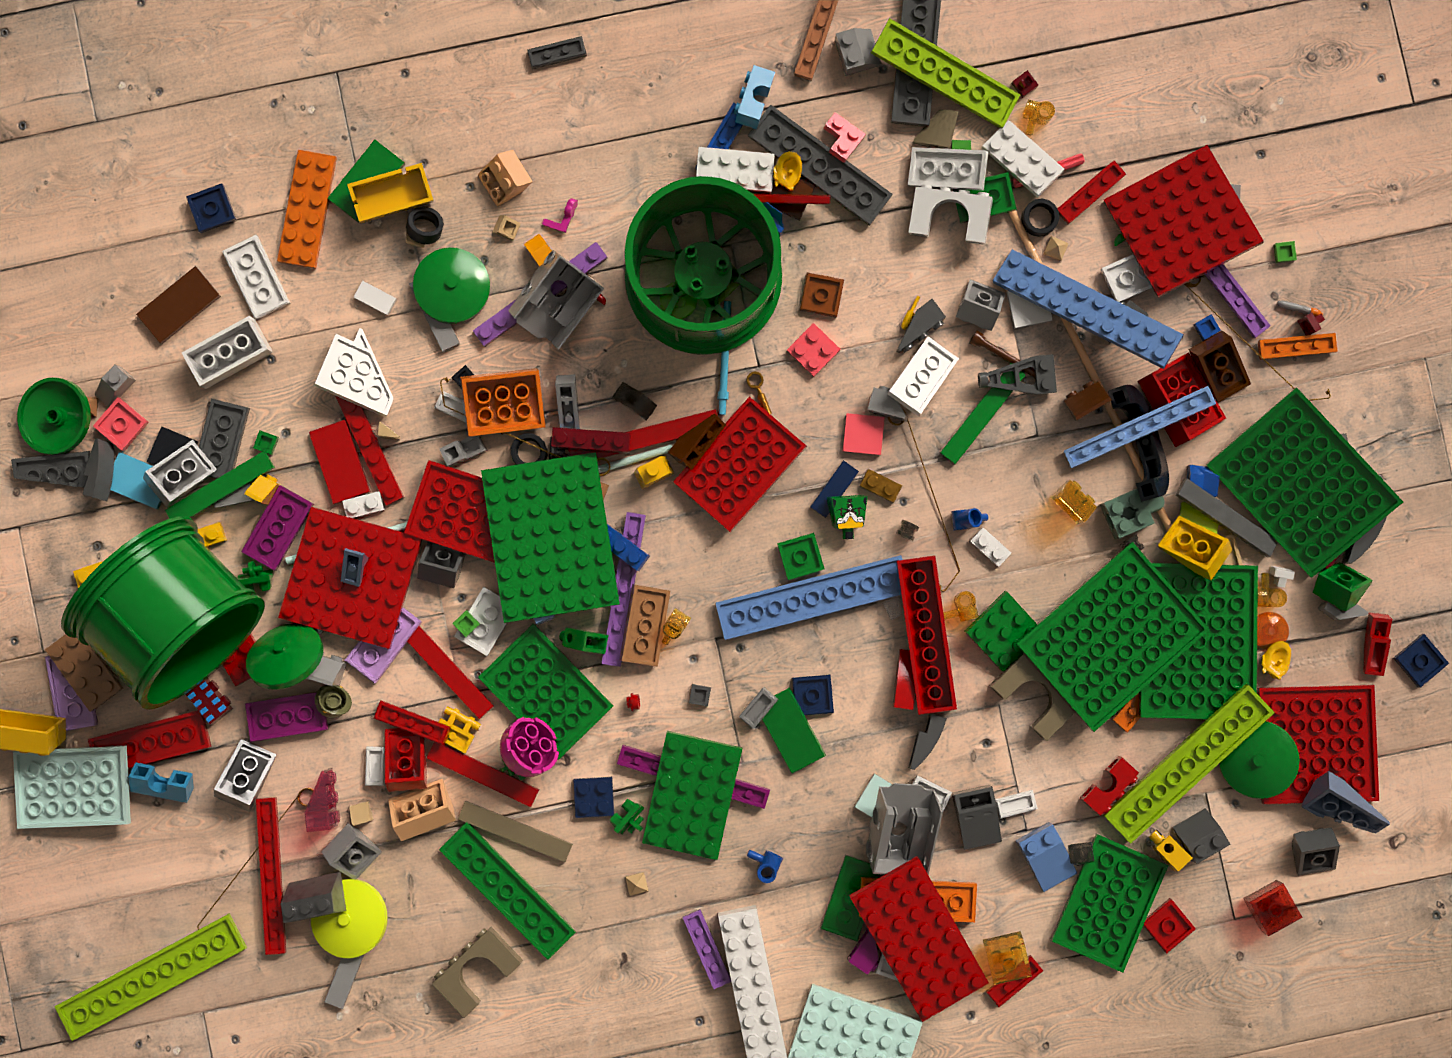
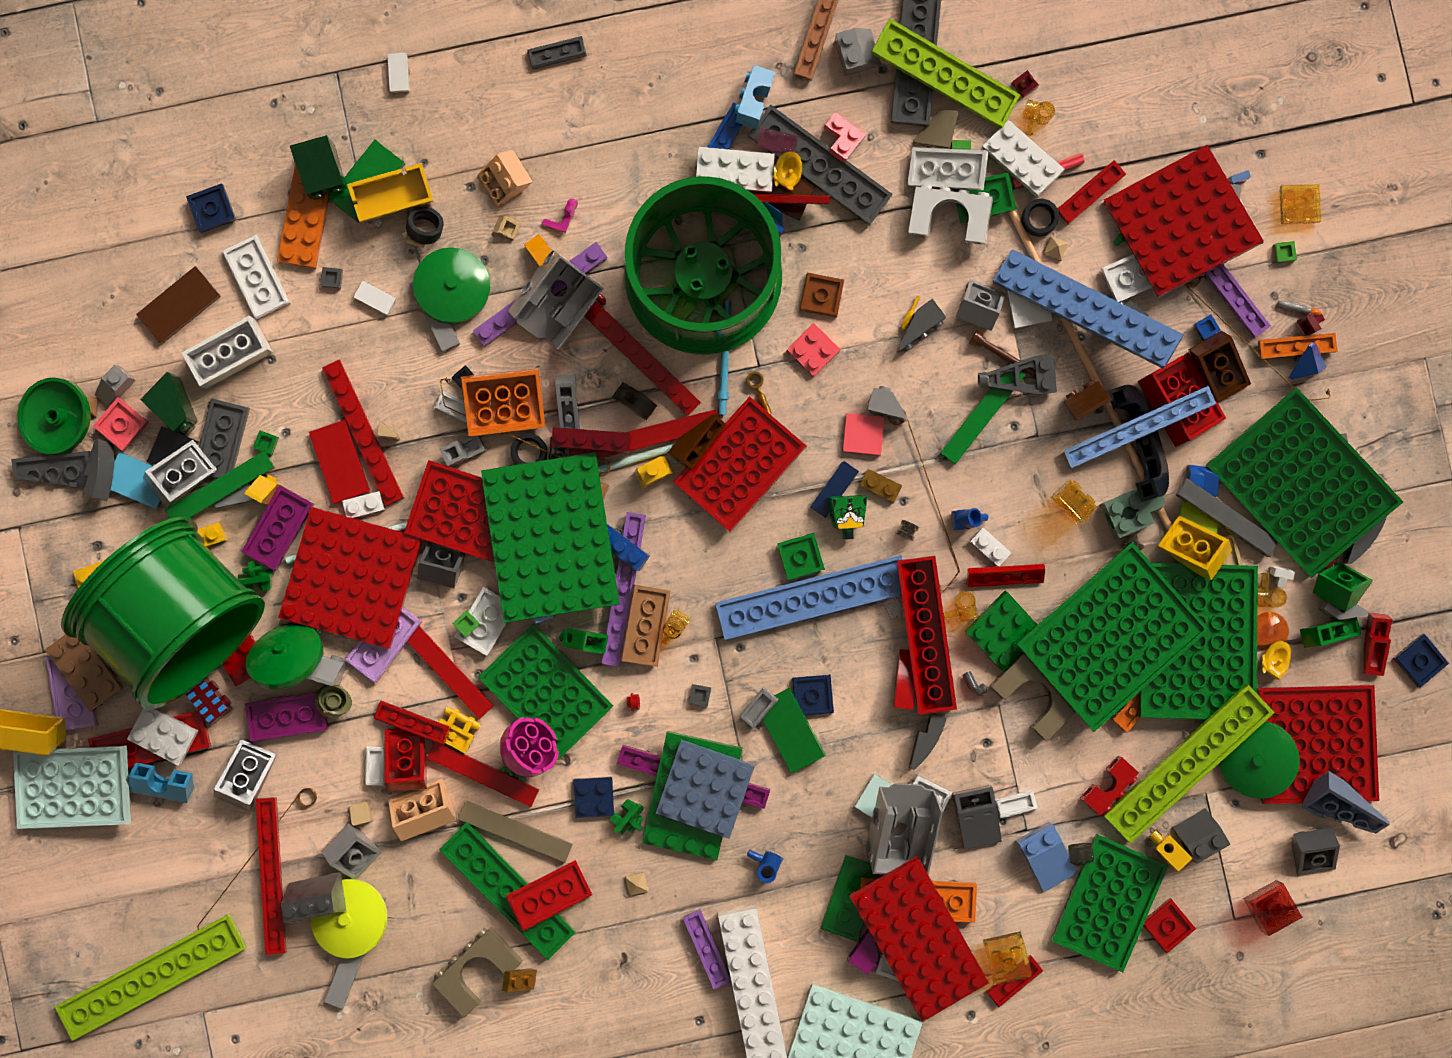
(163, 735): none -> white plate
(171, 404): none -> dark green slope
(319, 167): none -> dark green slope
(321, 810): clear pink slope -> none
(331, 277): none -> dark grey tile
(353, 567): sand blue slope -> none
(355, 375): white wing -> none
(398, 72): none -> white tile
(519, 980): none -> pearl gold plate
(548, 895): none -> red tile
(642, 358): none -> red plate
(705, 789): none -> sand blue plate
(777, 141): none -> clear pink tile
(923, 376): white plate -> none
(972, 684): none -> dark grey arm
(1005, 575): none -> red plate
(1239, 178): none -> medium blue tile
(1300, 204): none -> clear yellow plate
(1309, 363): none -> blue slope
(1330, 632): none -> green slope

